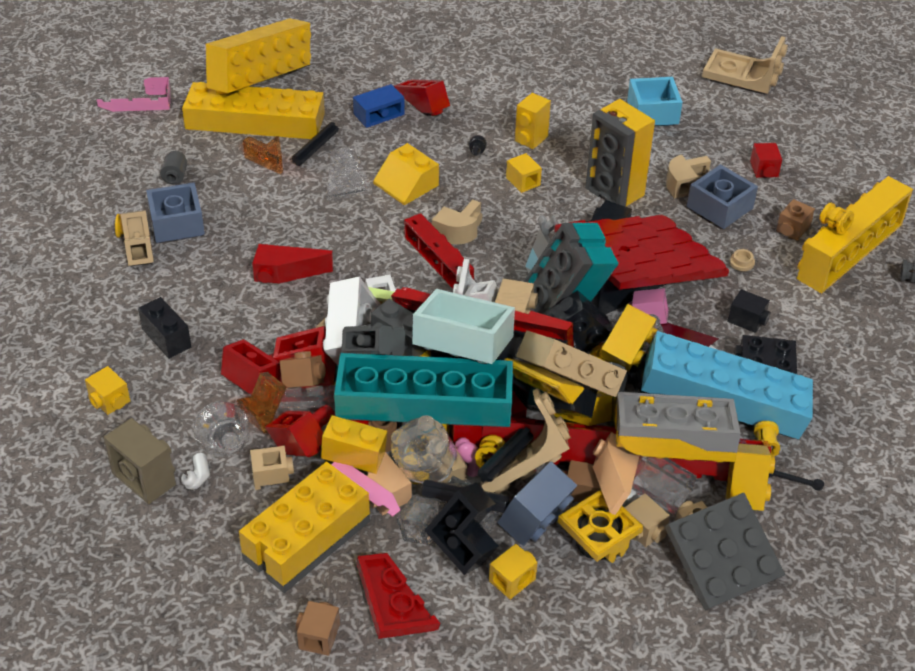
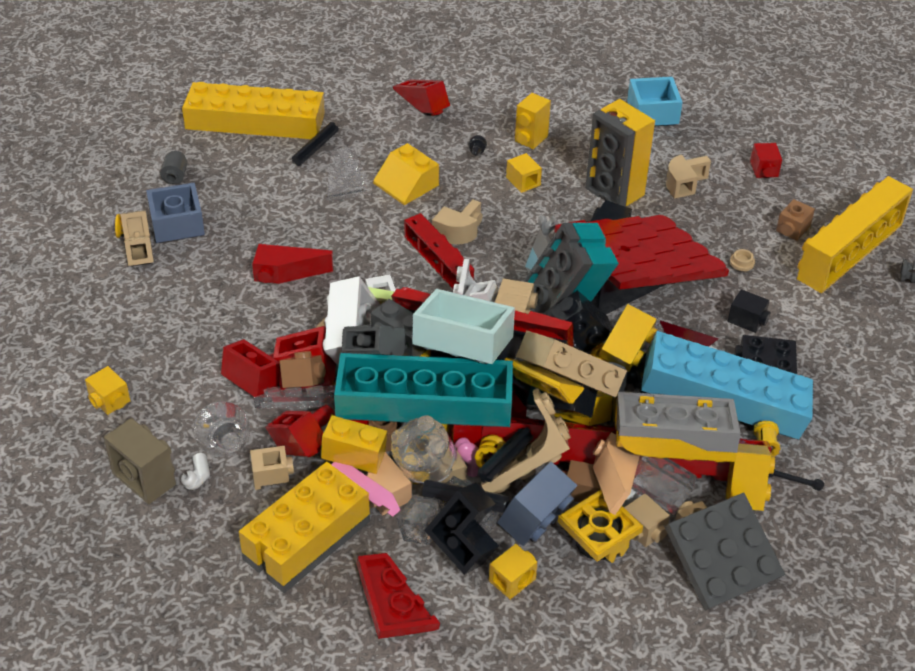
(153, 86): bright pink piece -> none
(165, 327): black brick -> none
(257, 55): yellow brick -> none
(263, 401): clear orange slope -> none
(264, 154): clear orange slope -> none
(318, 627): medium nougat brick -> none
(378, 105): blue brick -> none
(652, 302): bright pink brick -> none
(722, 196): sand blue brick -> none
(746, 71): tan bracket -> none
(836, 218): yellow bush -> none

